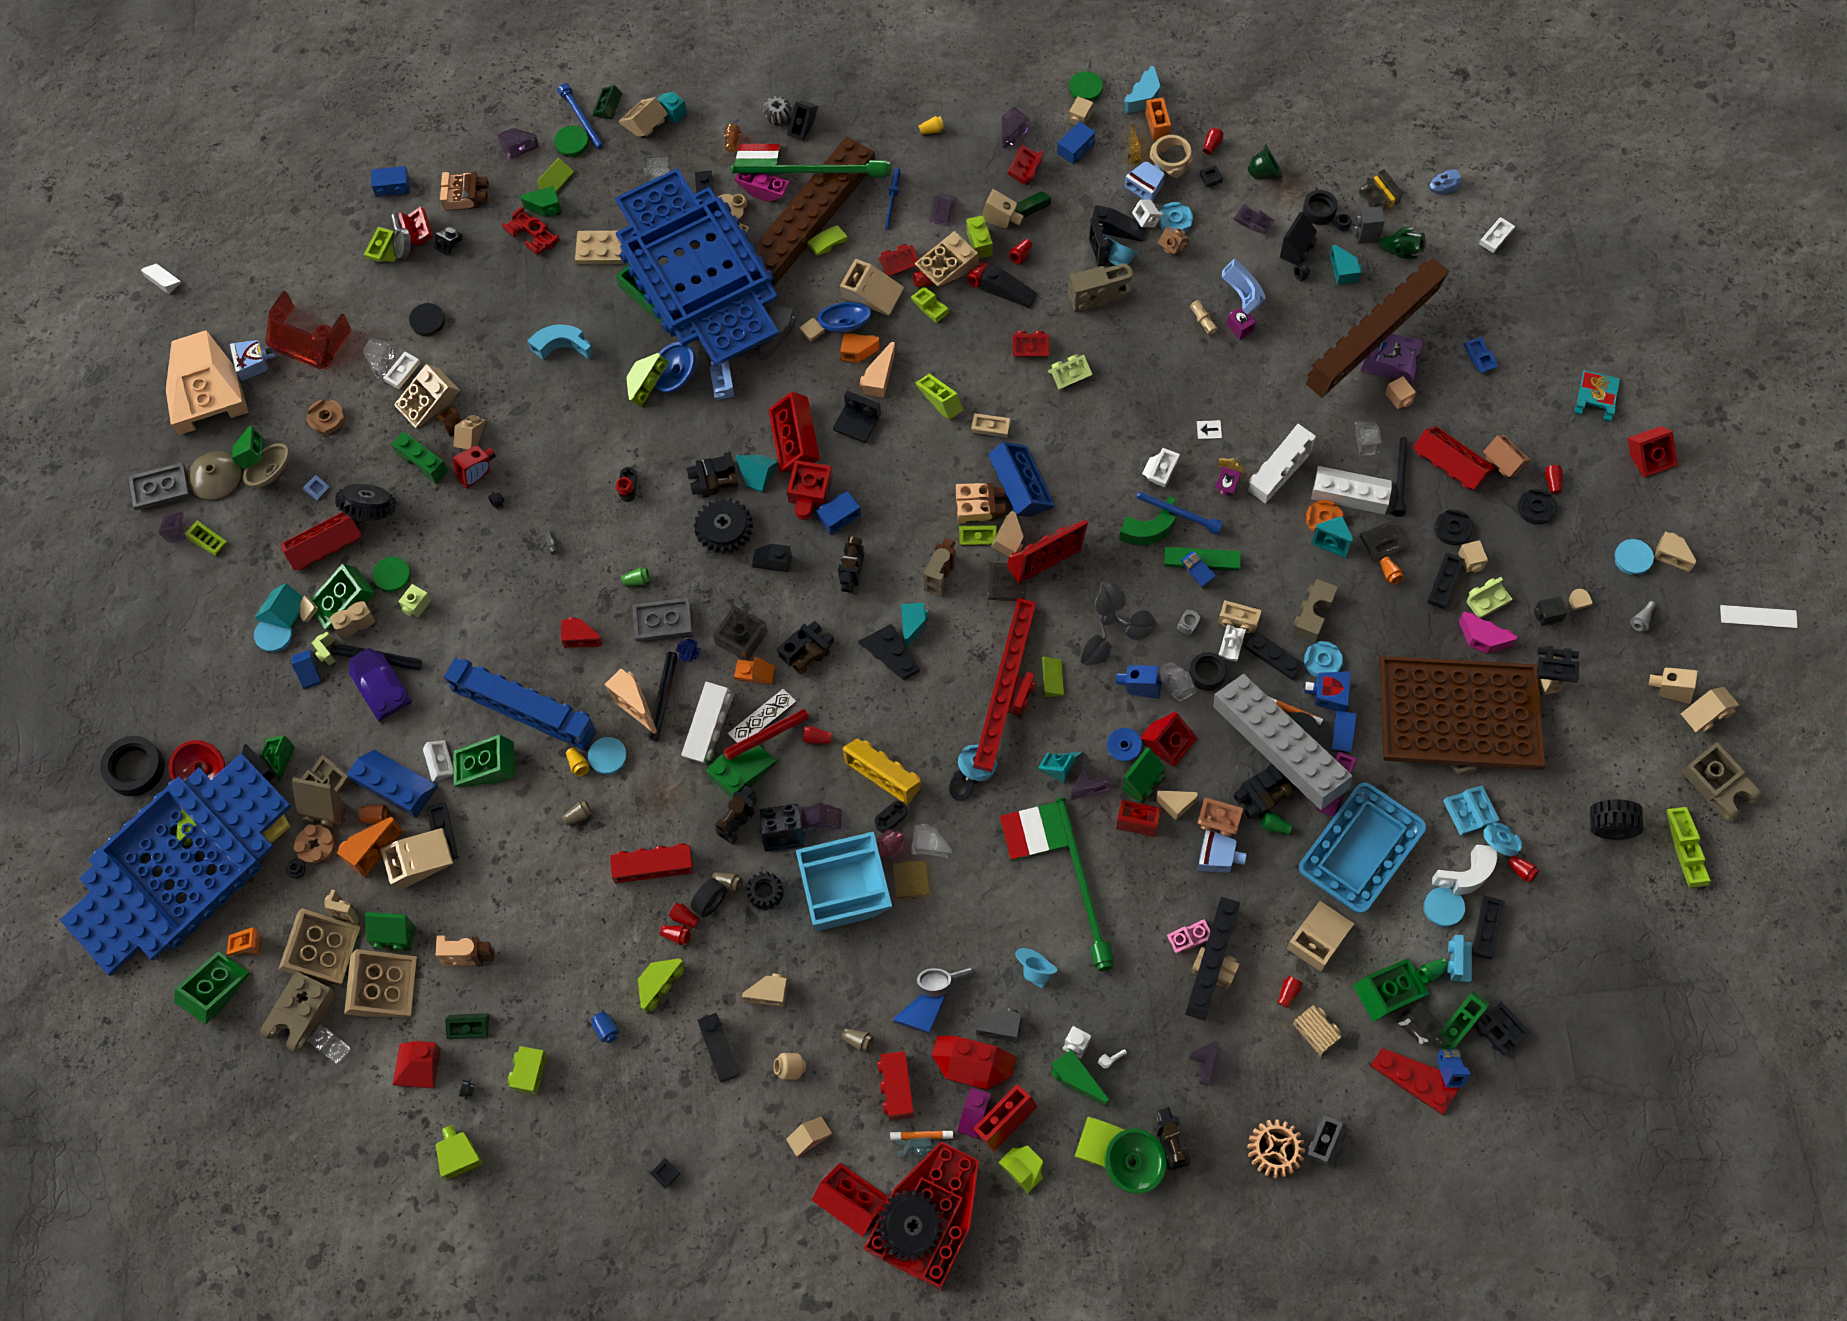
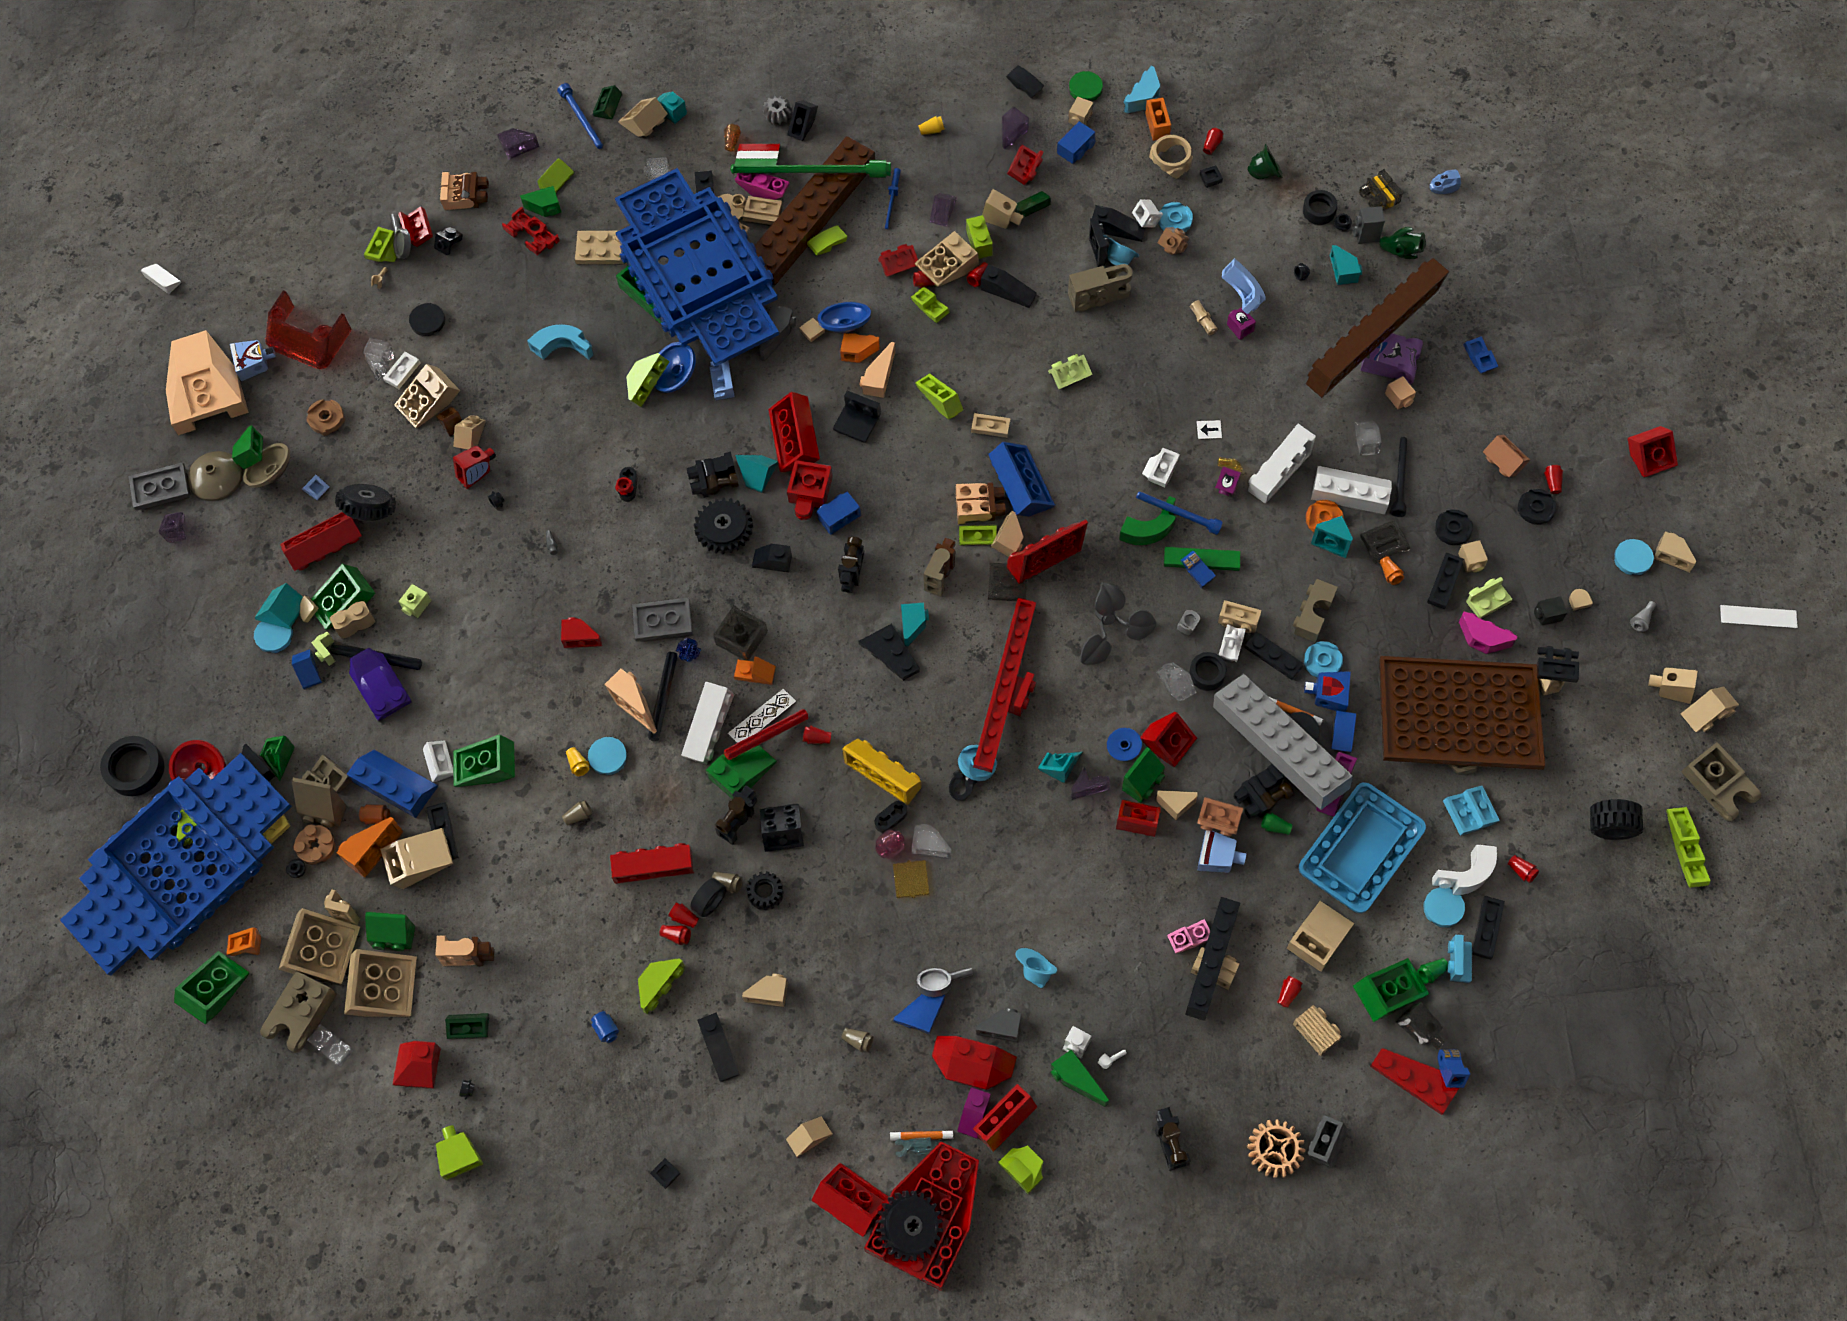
(195, 528): lime slope -> none
(377, 279): none -> tan hand
(390, 181): blue brick -> none
(391, 574): green tile -> none
(425, 460): green arch -> none
(520, 704): blue brick -> none
(527, 1070): lime brick -> none
(571, 141): green tile -> none
(636, 577): bright green cone -> none
(762, 210): none -> tan plate
(789, 1066): tan head -> none
(805, 641): black hips -> none
(821, 817): slope -> none
(843, 881): medium azure slope -> none
(870, 287): tan slope -> none
(895, 1085): red brick -> none
(1019, 252): red cone -> none
(1025, 80): none -> black slope
(1030, 344): red bracket -> none
(1047, 830): flag -> none
(1052, 677): lime slope -> none
(1094, 1141): lime slope -> none
(1134, 152): clear yellow slope -> none
(1141, 680): blue torso -> none
(1145, 180): light blue torso -> none
(1146, 1154): green dish -> none
(1207, 1056): clear purple slope -> none
(1255, 221): clear purple slope -> none
(1298, 240): black slope -> none
(1453, 457): red slope -> none
(1463, 1020): green slope -> none
(1497, 235): white plate -> none
(1501, 839): medium azure tile -> none
(1507, 1024): black plate -> none
(1597, 391): flag -> none

